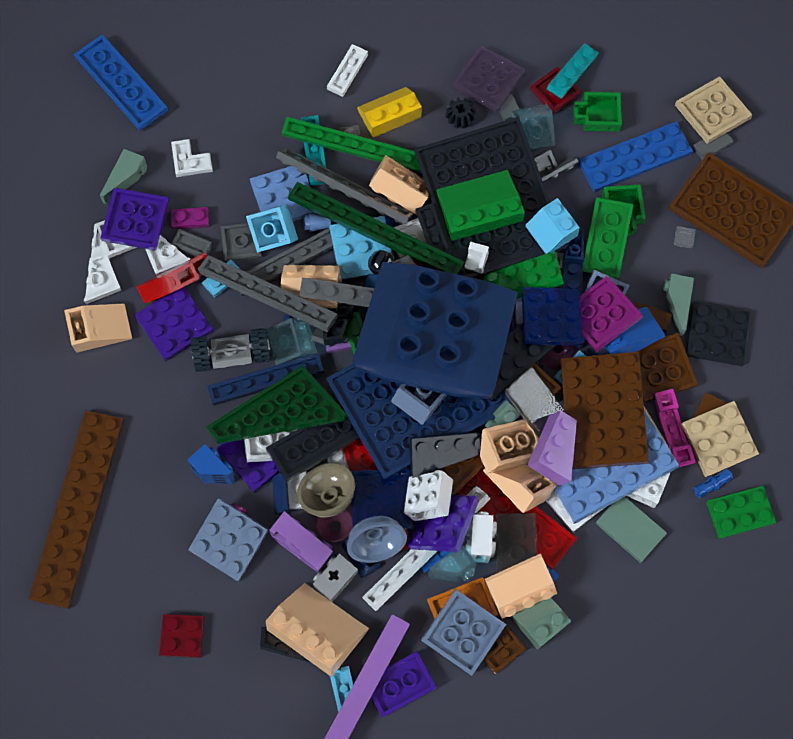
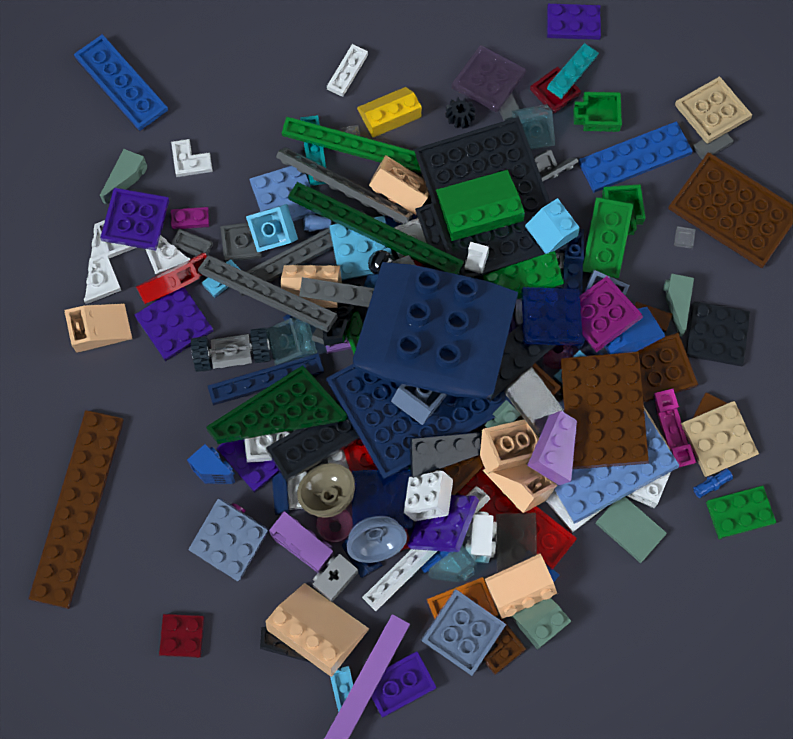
(573, 21): none -> dark purple plate

